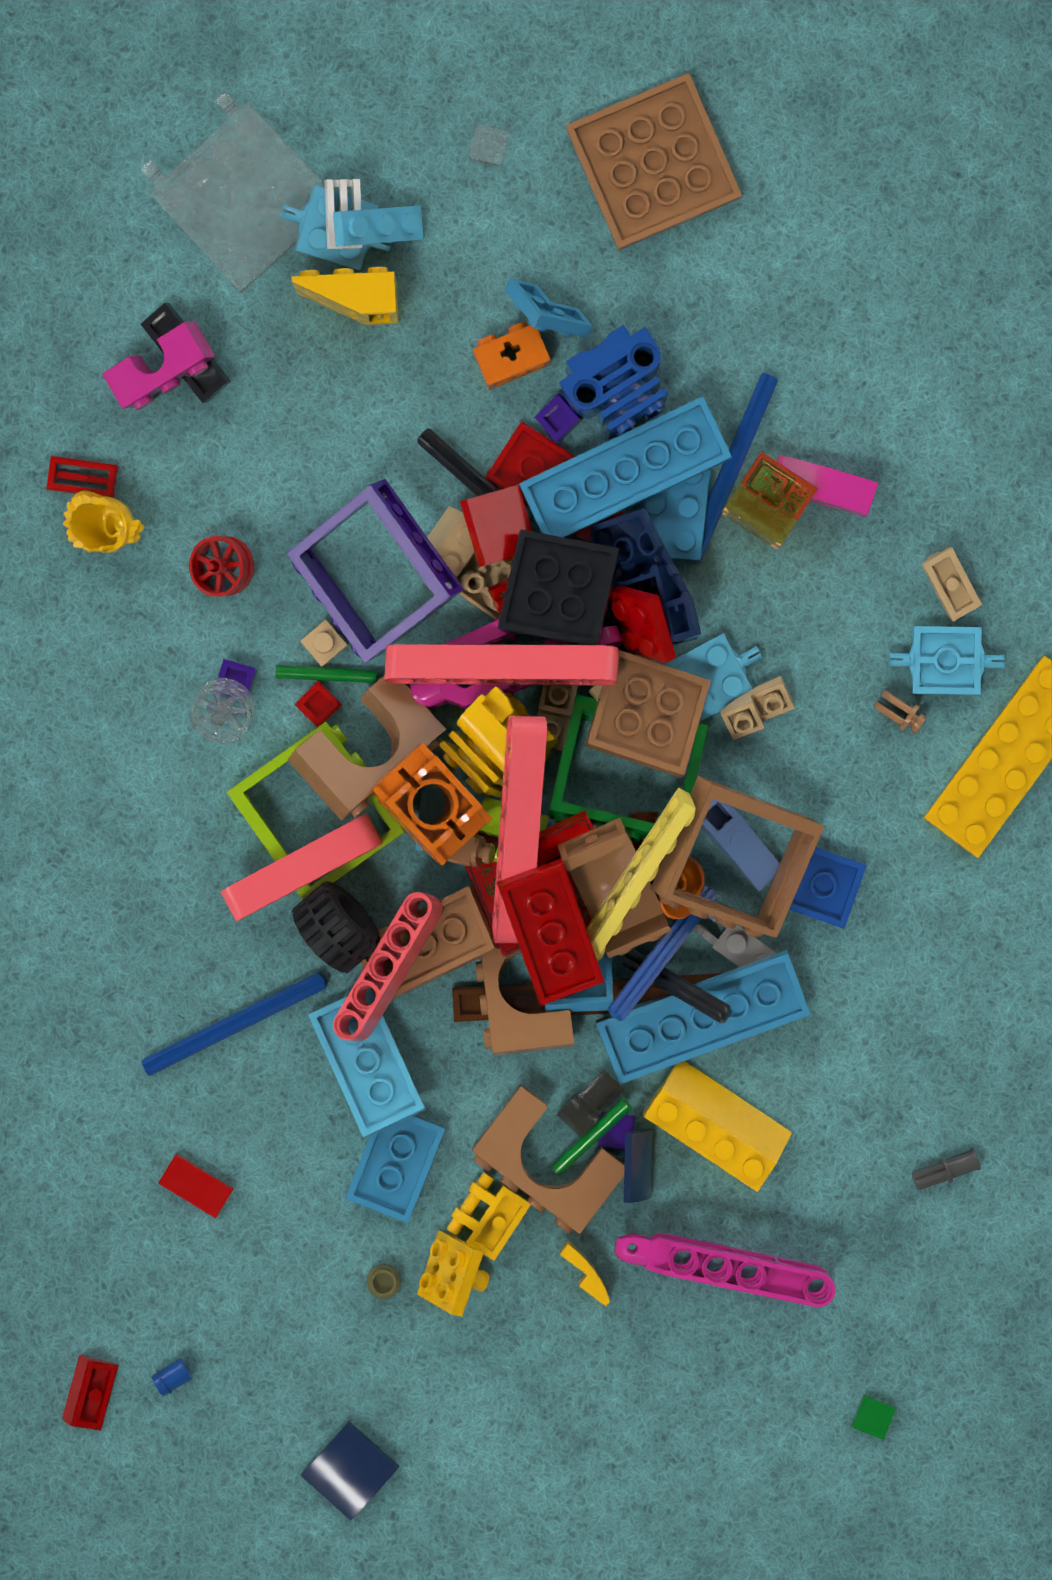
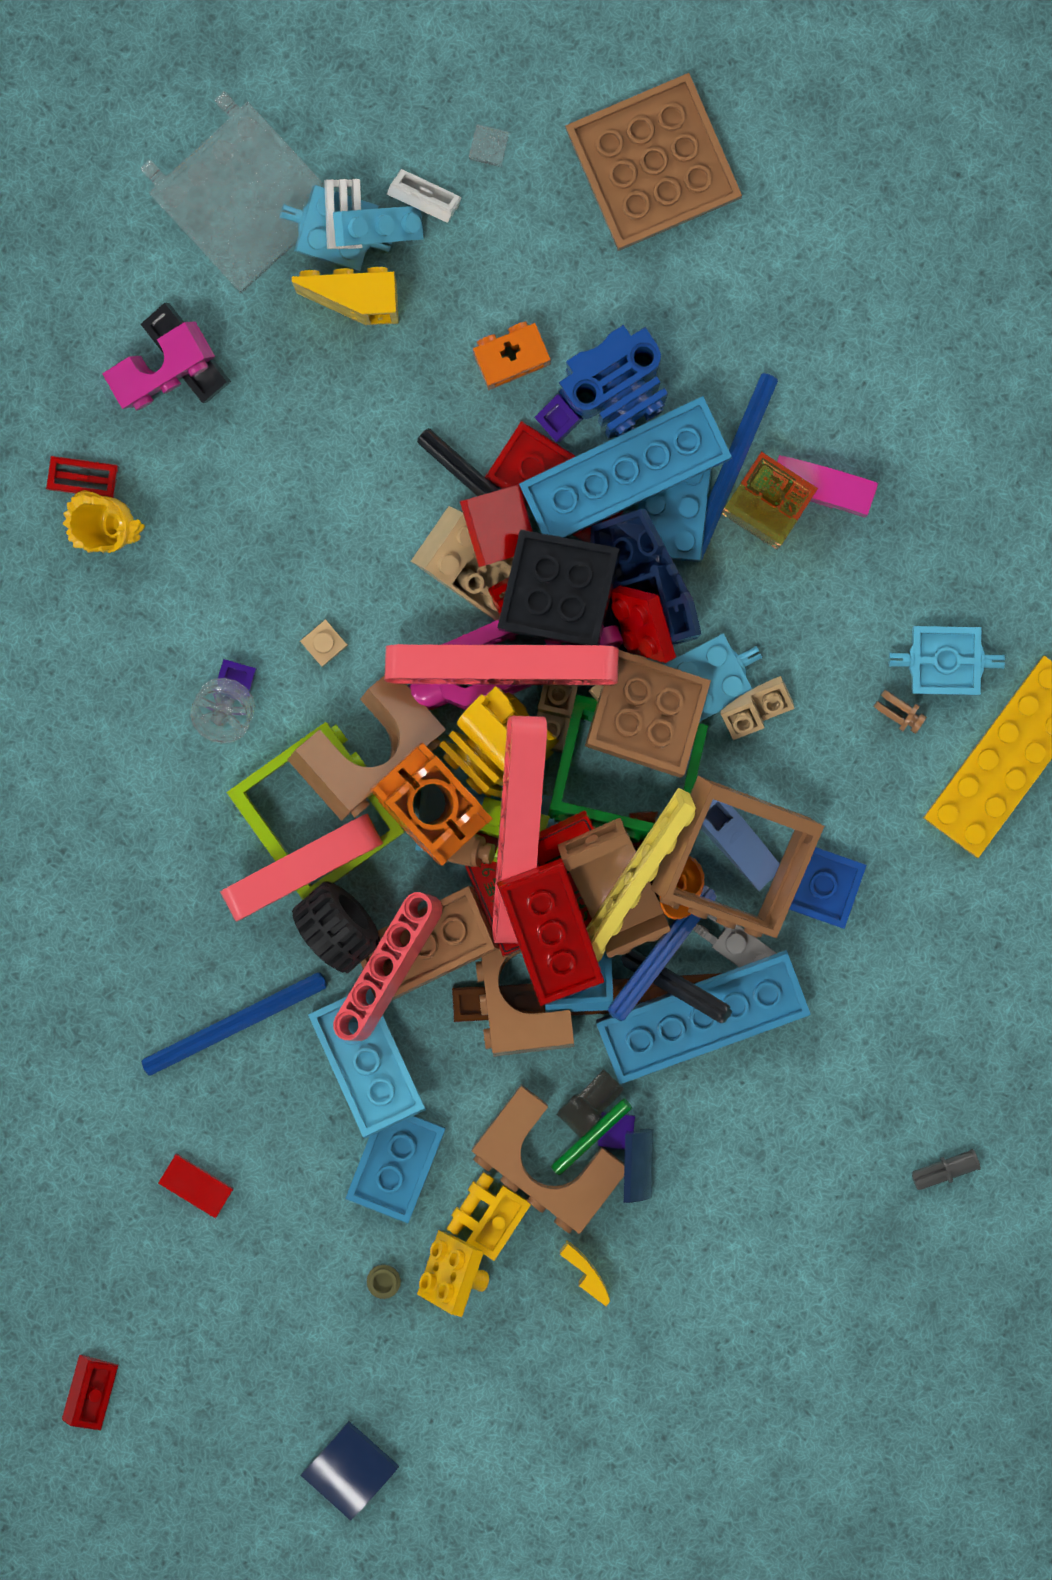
(171, 1377): blue piece -> none
(221, 566): red wheel -> none
(318, 704): red tile -> none
(326, 674): green bar -> none
(413, 544): window -> none
(424, 195): none -> white tile
(544, 313): dark azure plate -> none
(718, 1124): yellow slope -> none
(774, 1275): dark pink piece -> none
(873, 1417): green tile -> none
(951, 583): tan plate -> none

